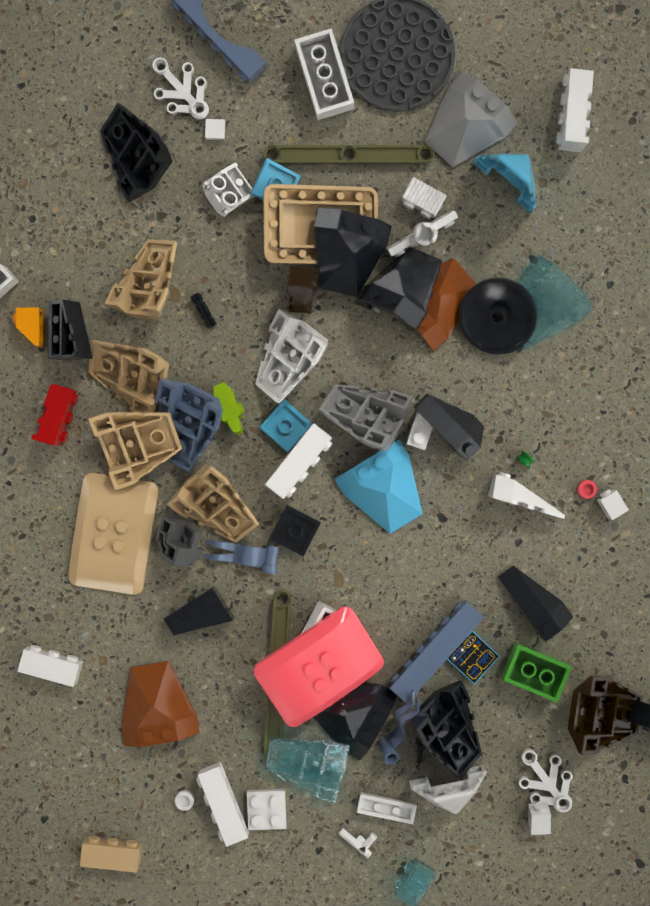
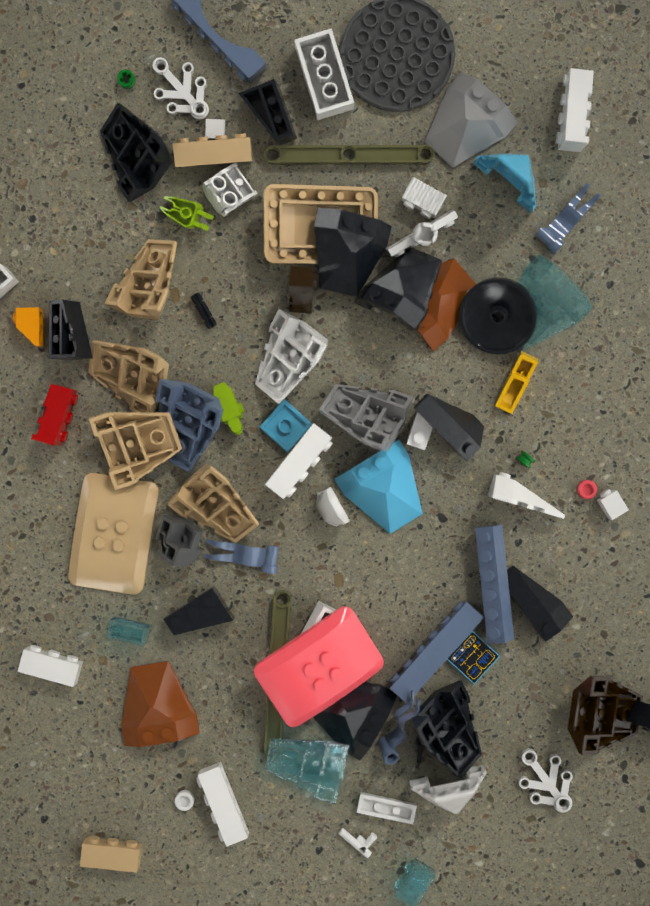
(120, 78): none -> green bush
(128, 631): none -> clear light blue brick
(188, 213): none -> lime hinge
(212, 151): none -> tan brick
(266, 809): white plate -> none
(270, 108): none -> black wedge
(272, 174): medium azure tile -> none
(295, 530): black plate -> none
(330, 508): none -> white slope
(494, 583): none -> sand blue brick
(516, 382): none -> yellow slope
(536, 671): bright green brick -> none
(539, 818): white brick -> none
(565, 221): none -> sand blue flag

